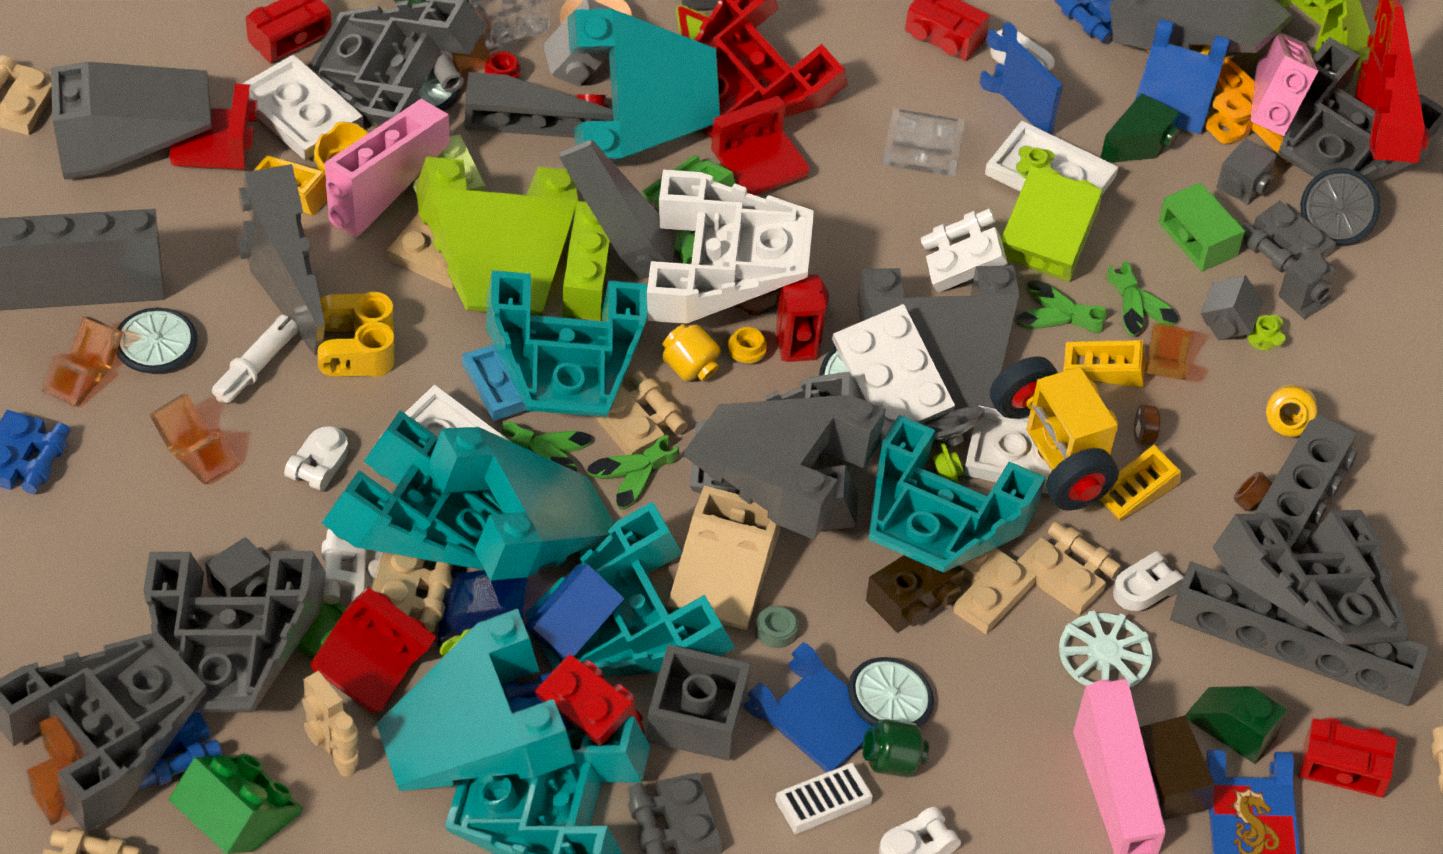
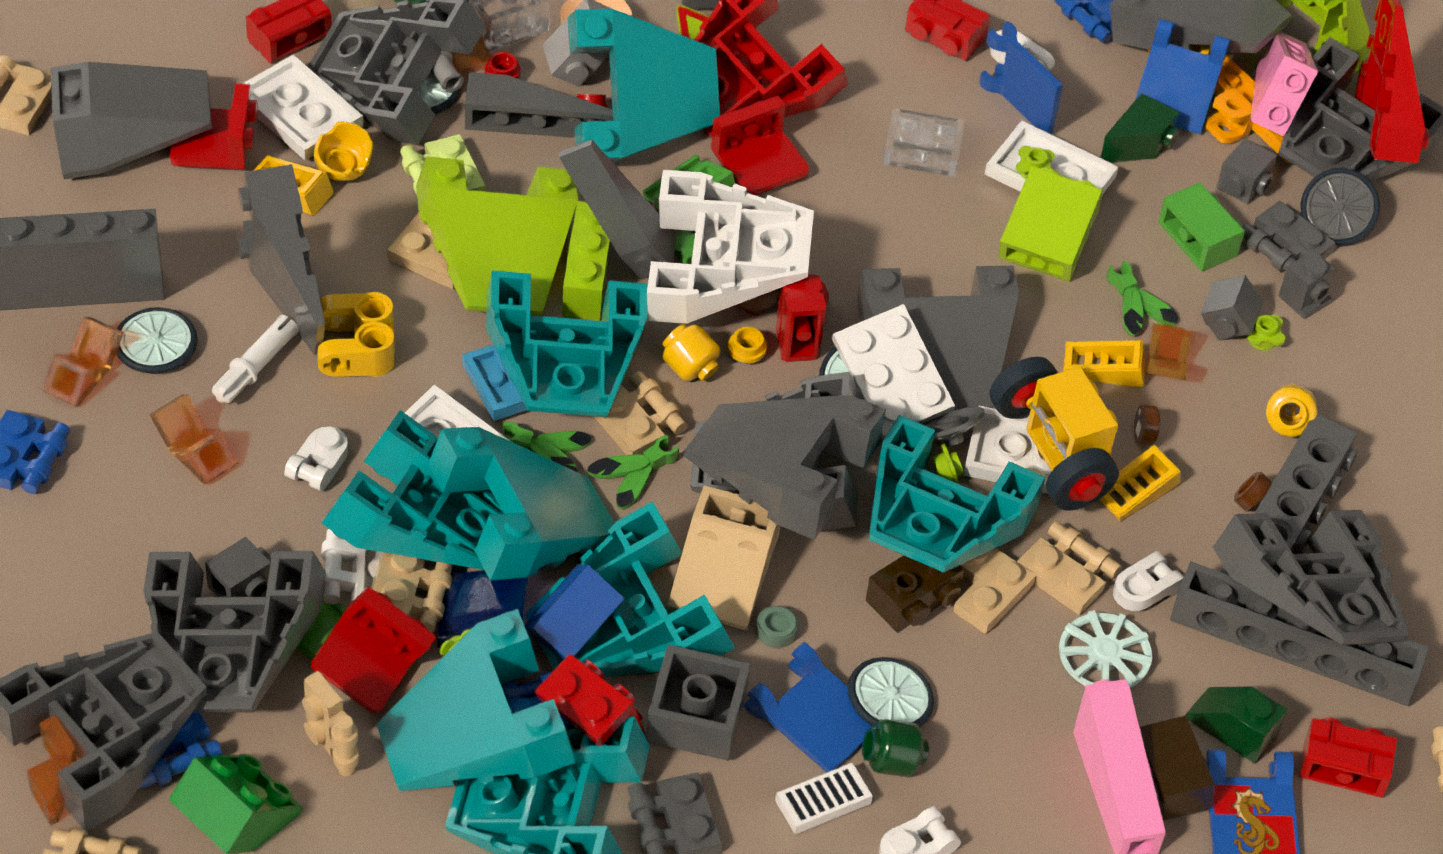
(382, 165): bright pink slope -> none
(958, 261): white plate -> none
(1059, 310): bright green piece -> none

